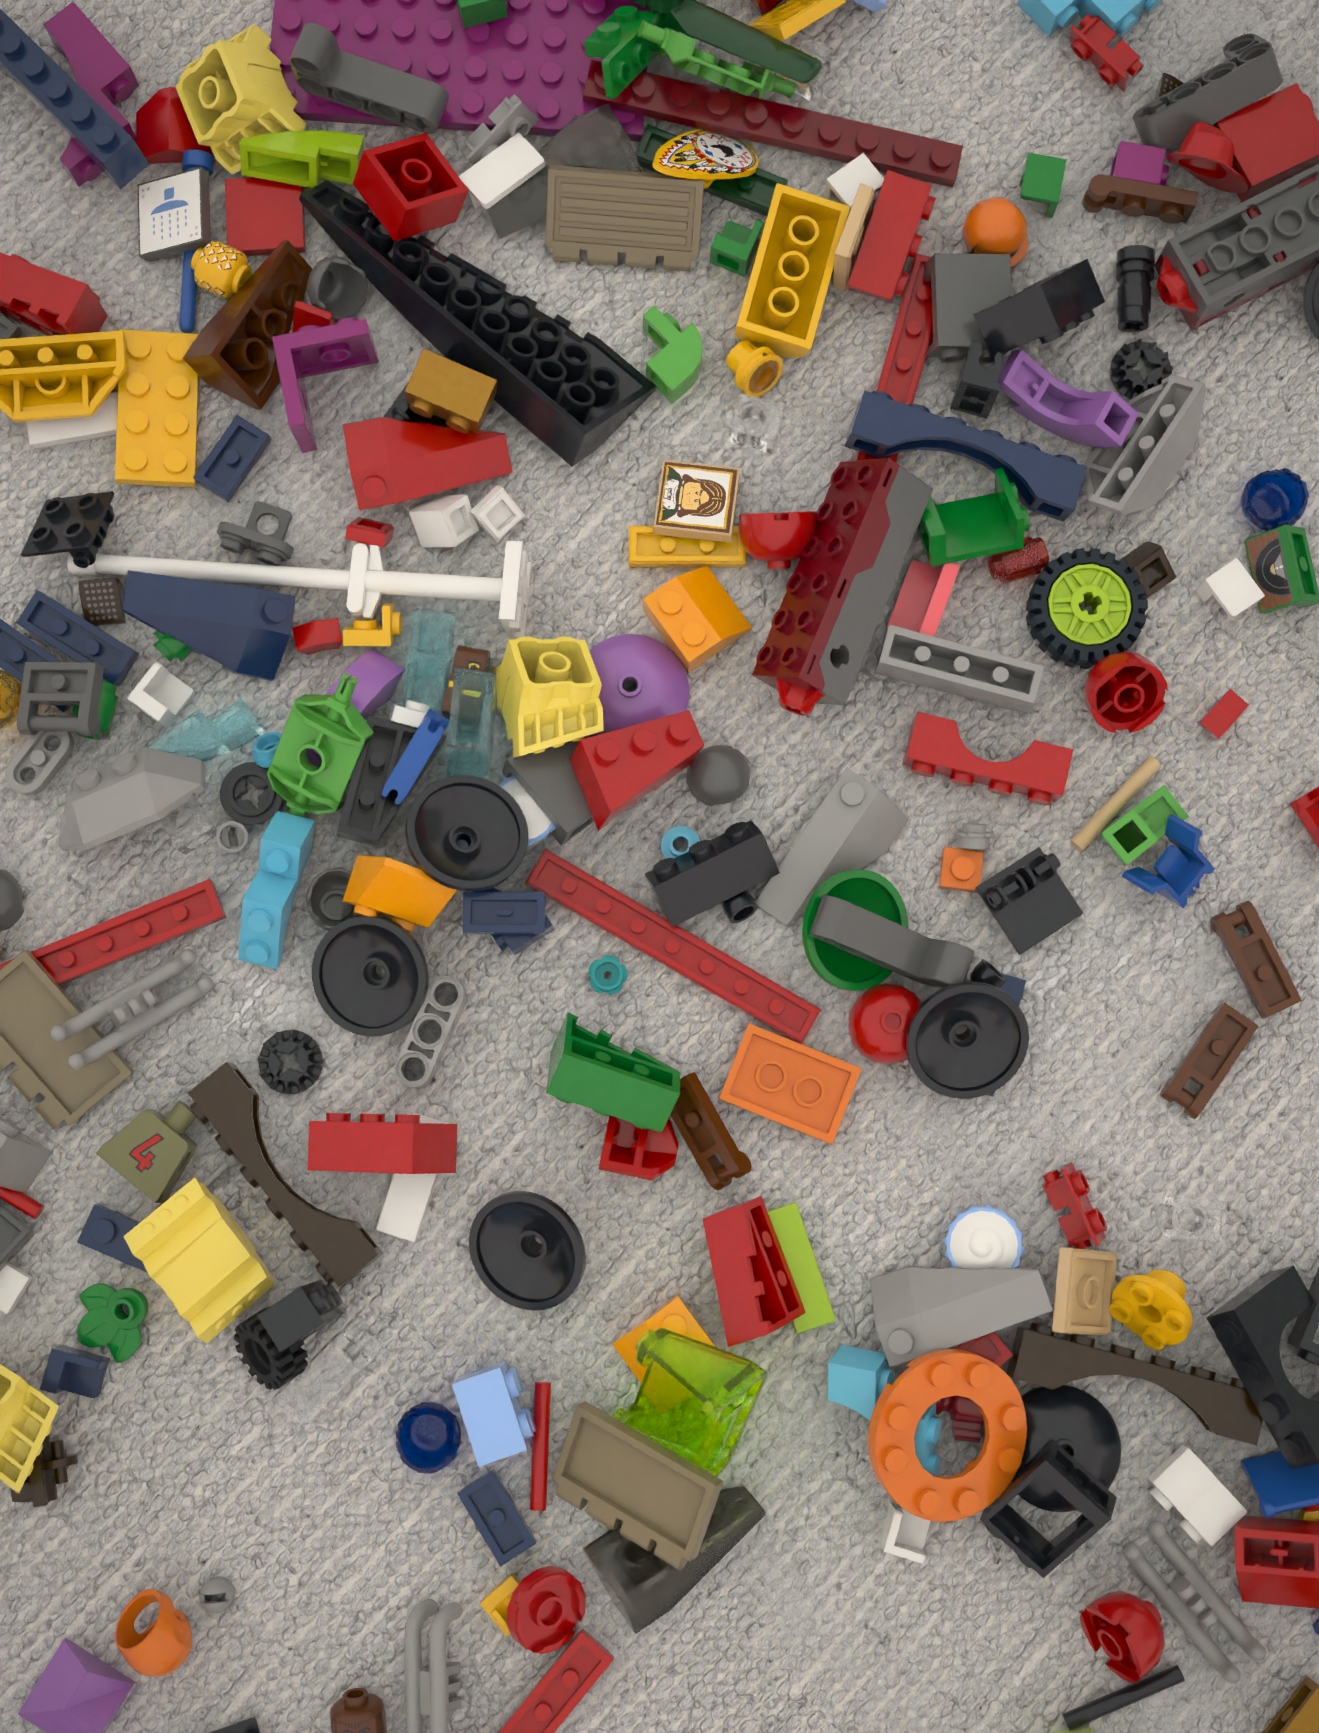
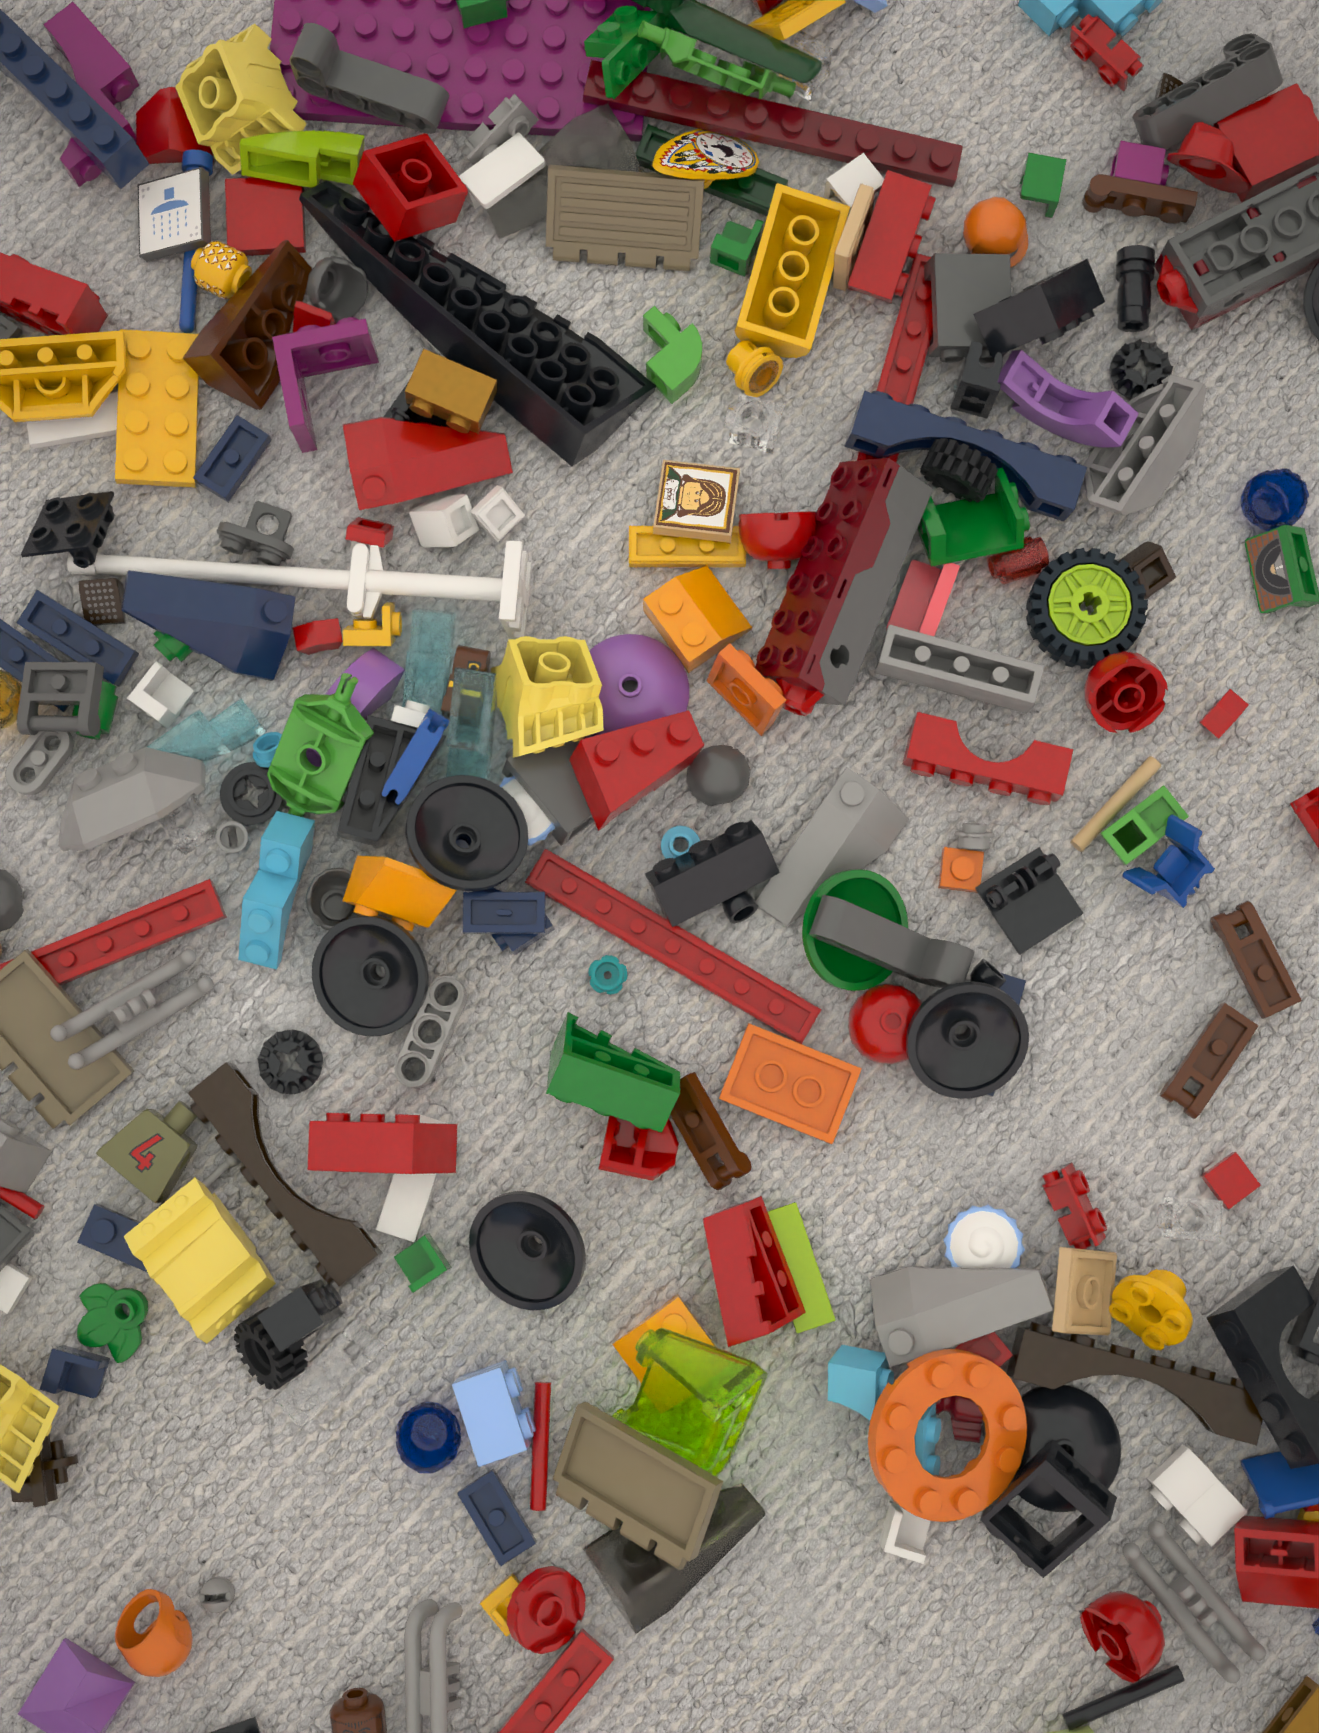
(422, 1262): none -> green panel
(746, 689): none -> orange plate
(958, 470): none -> black tyre
(1230, 1180): none -> red tile
(1231, 588): white panel -> none

